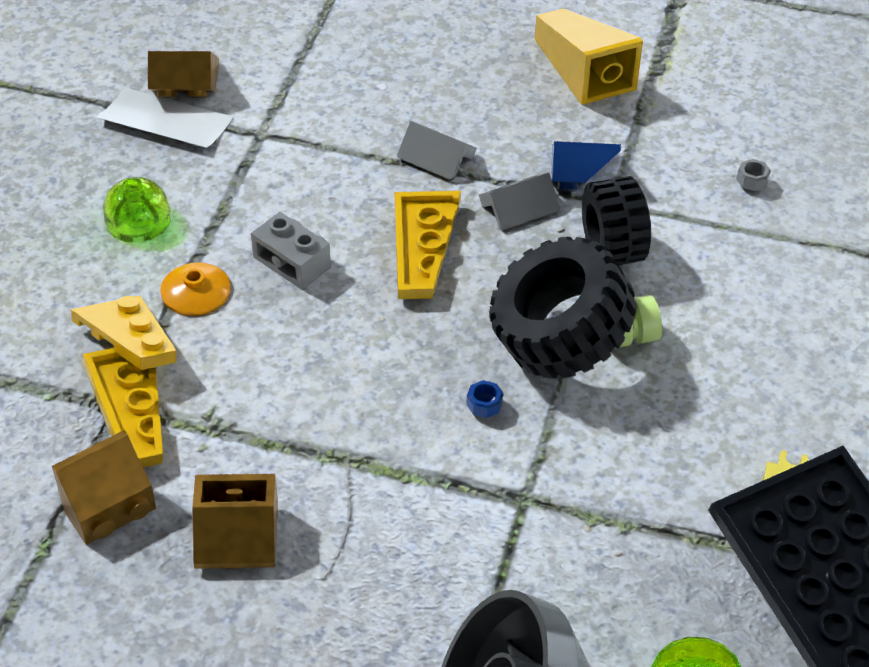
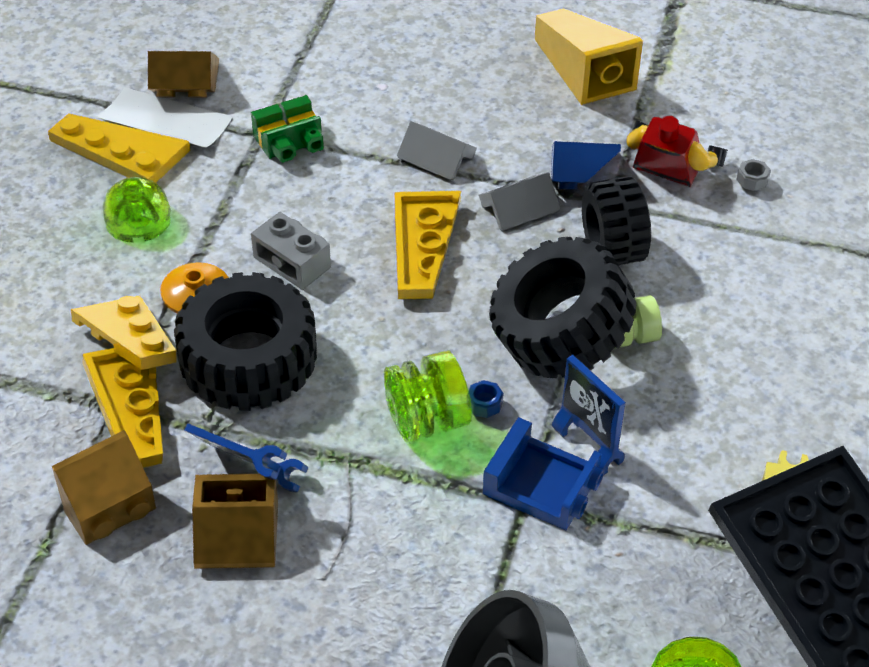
(119, 147): none -> yellow wing
(246, 375): none -> black tyre
(259, 457): none -> blue flag
(287, 128): none -> green hips
(427, 395): none -> clear neon green wheel
(541, 477): none -> blue panel
(592, 408): none -> flag
(672, 150): none -> red torso

